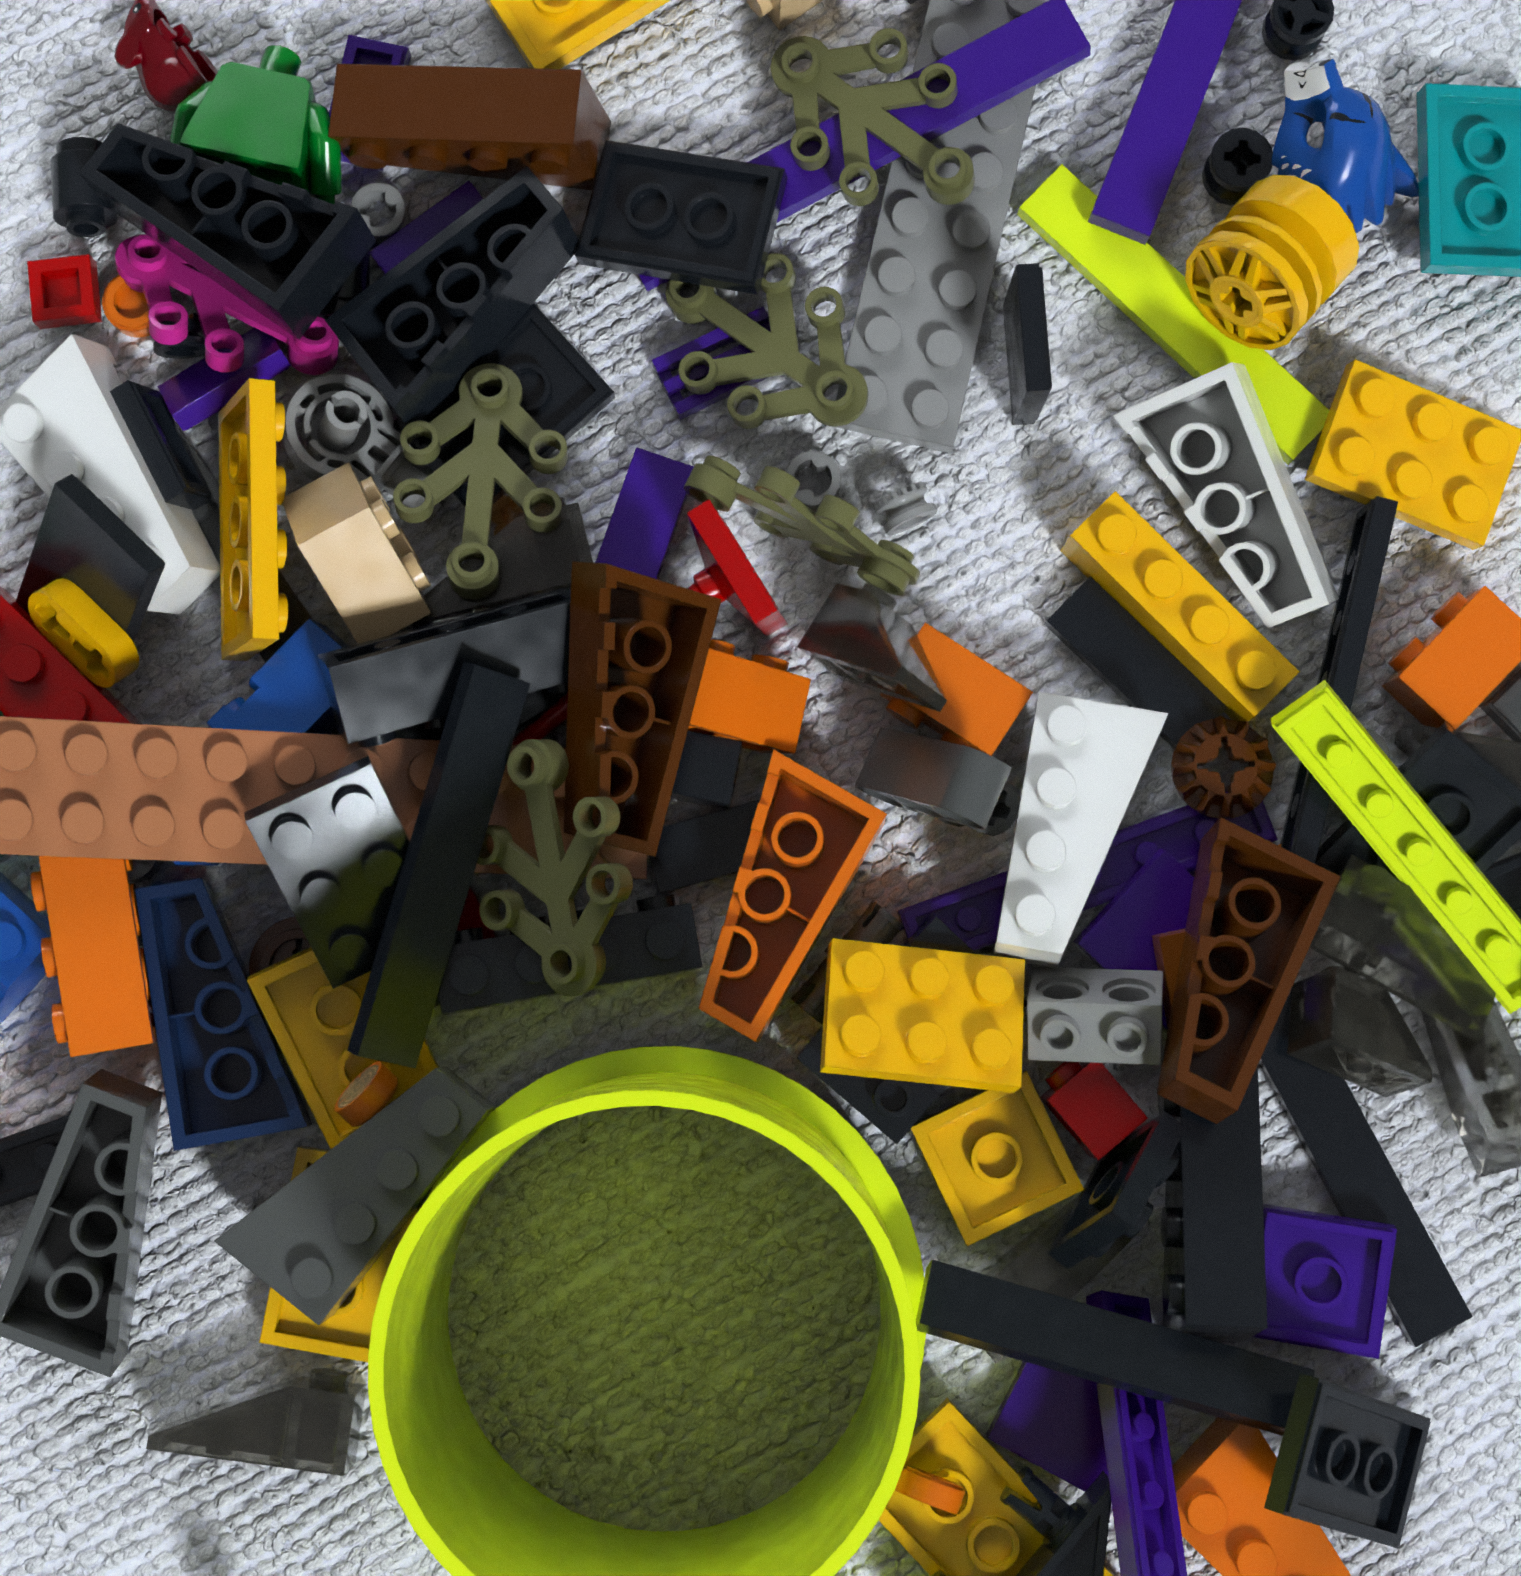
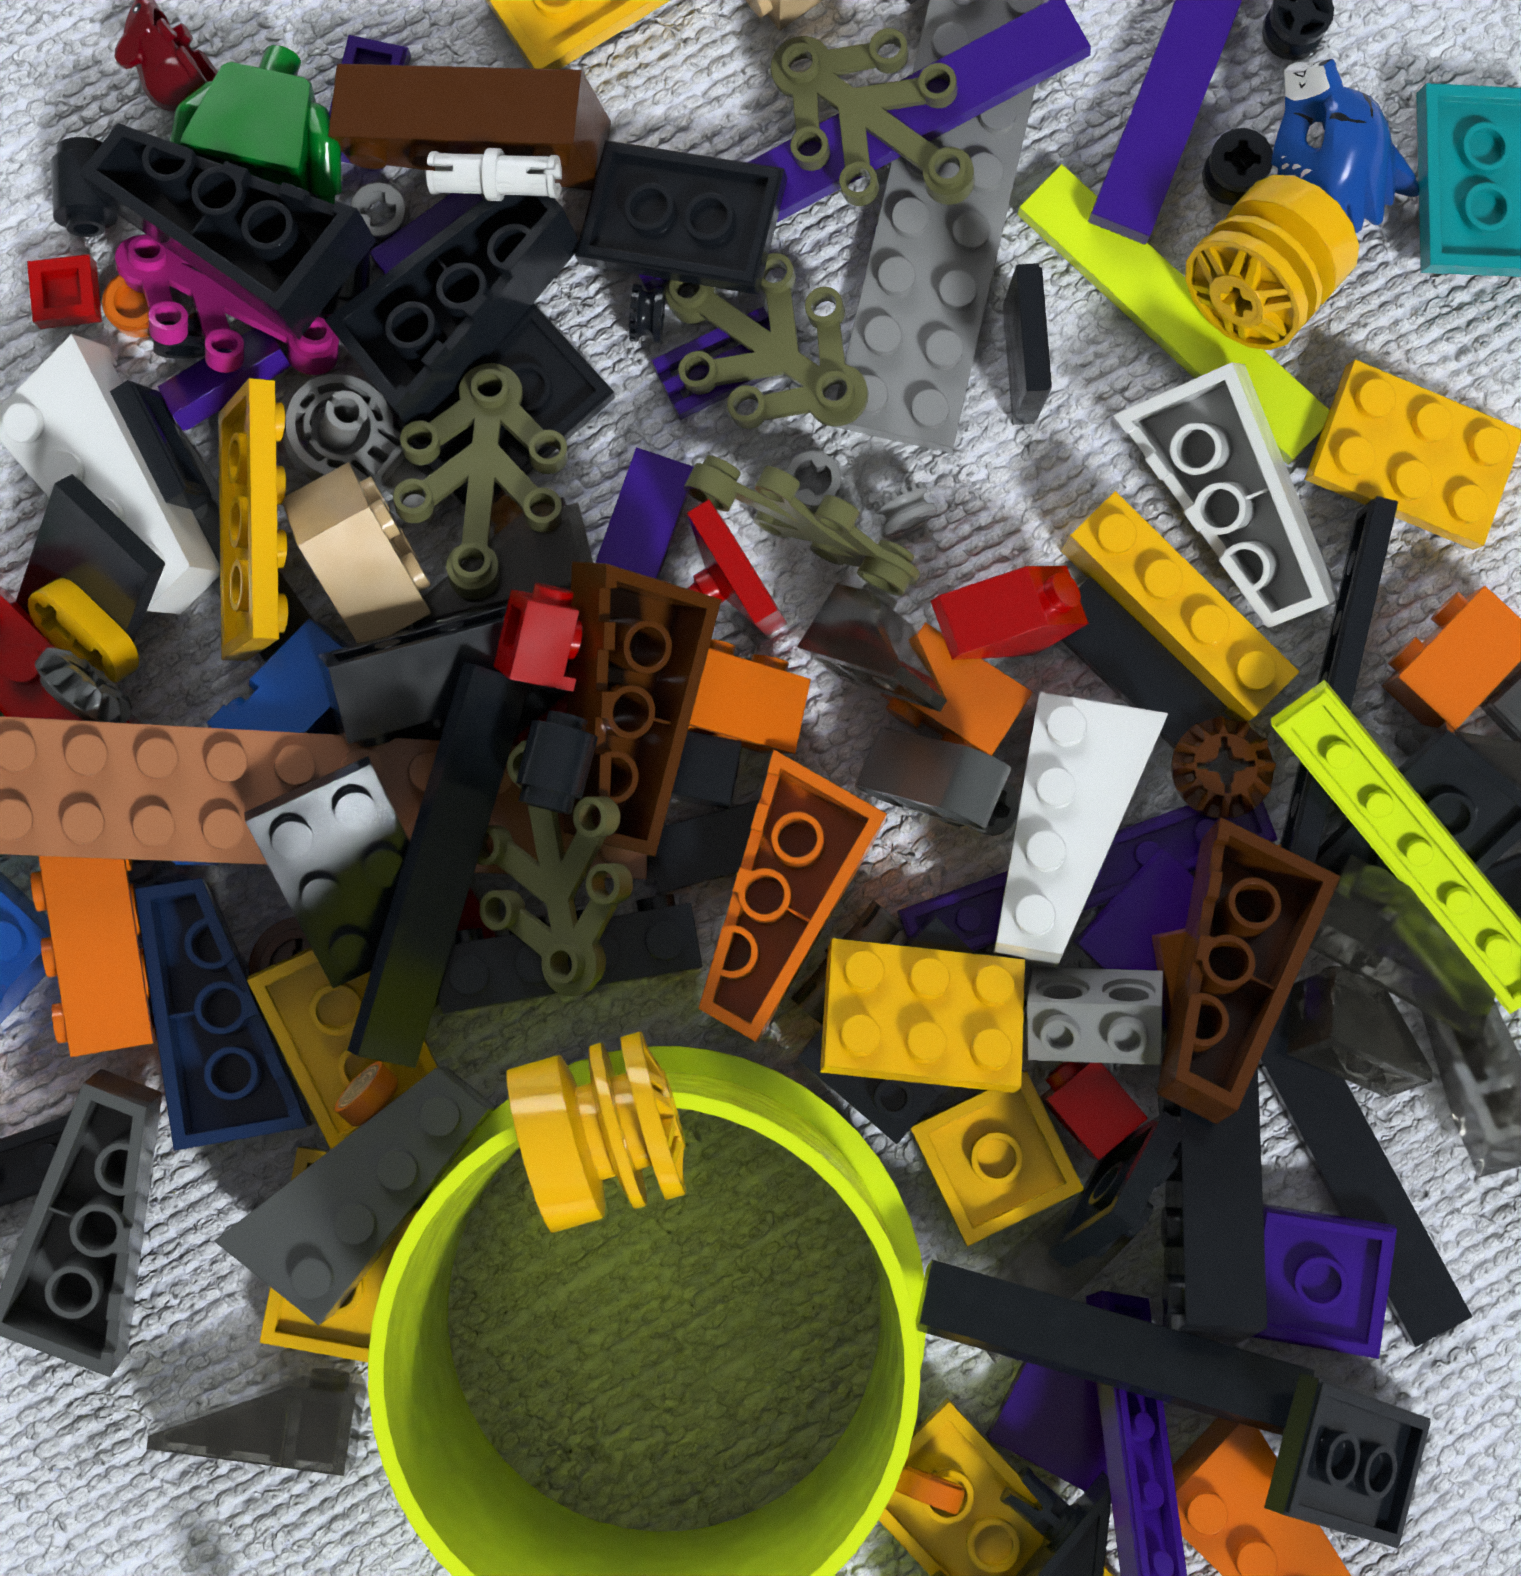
(82, 687): none -> dark grey gear
(494, 174): none -> white pin
(539, 637): none -> red brick
(556, 762): none -> black brick
(596, 1132): none -> yellow wheel
(647, 313): none -> black bush
(1010, 613): none -> red slope

